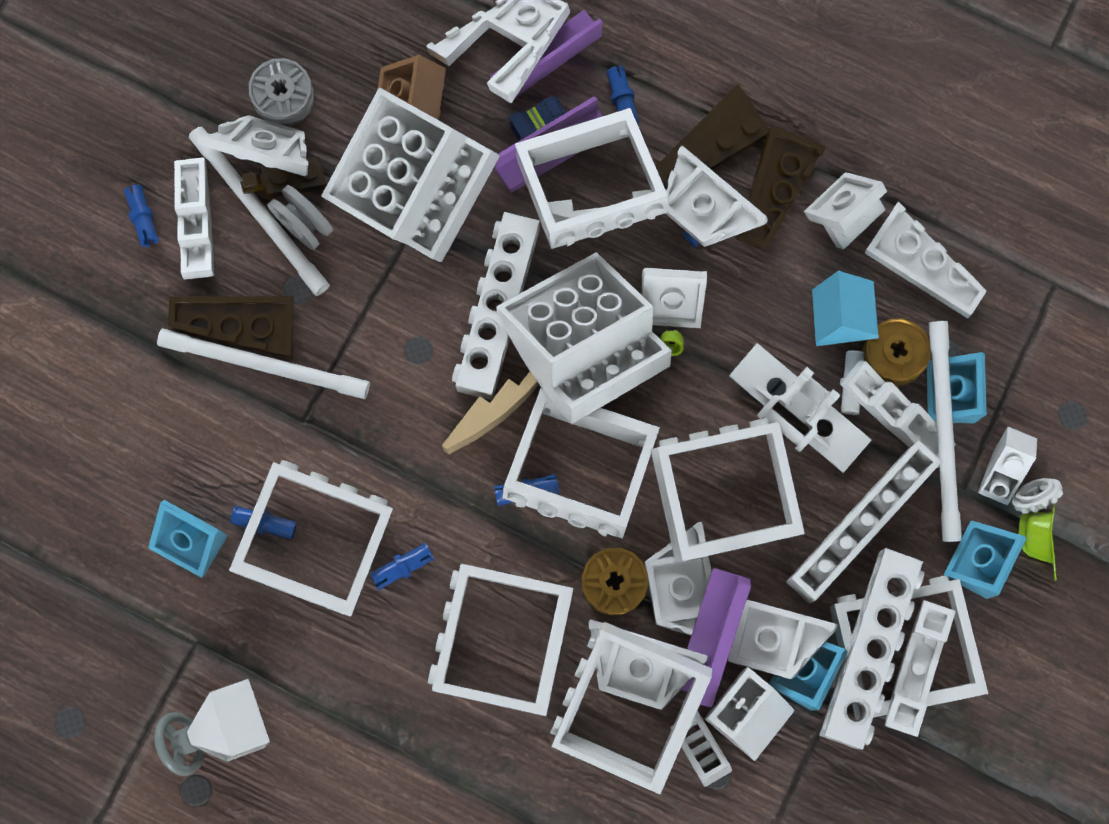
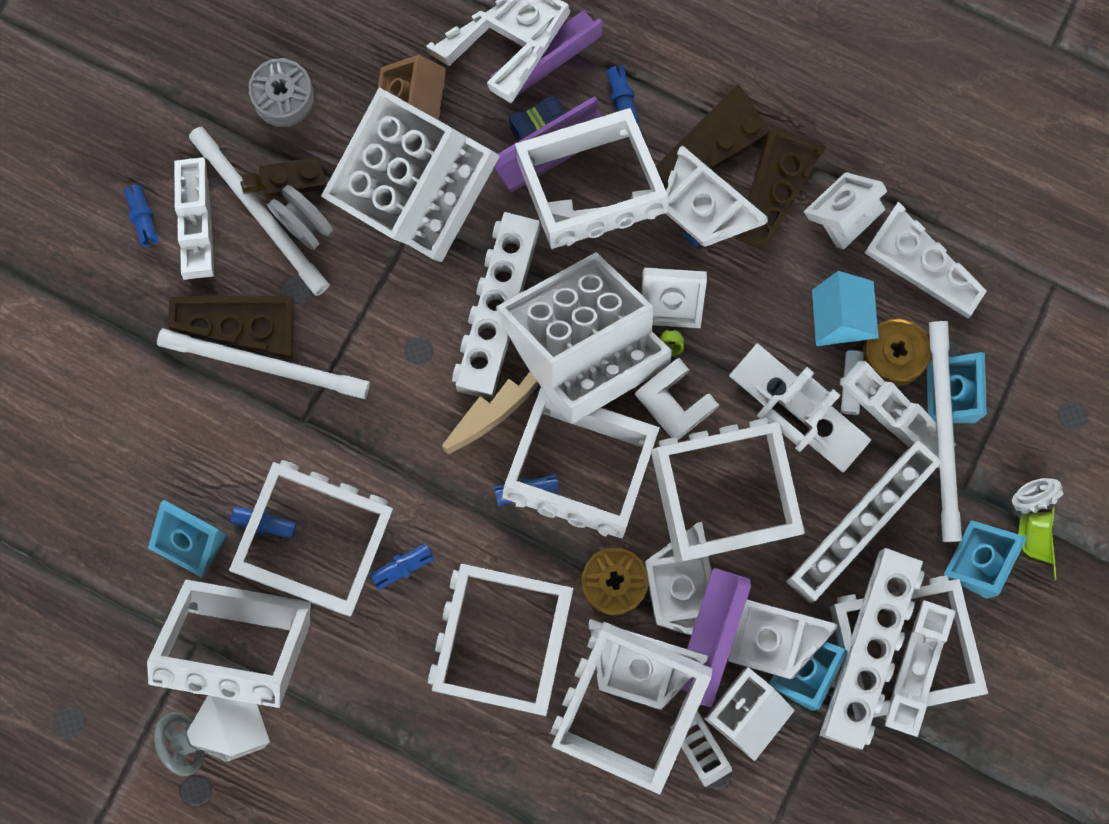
(237, 606): none -> white window
(260, 142): white wing -> none
(666, 409): none -> white connector
(1008, 465): white slope -> none

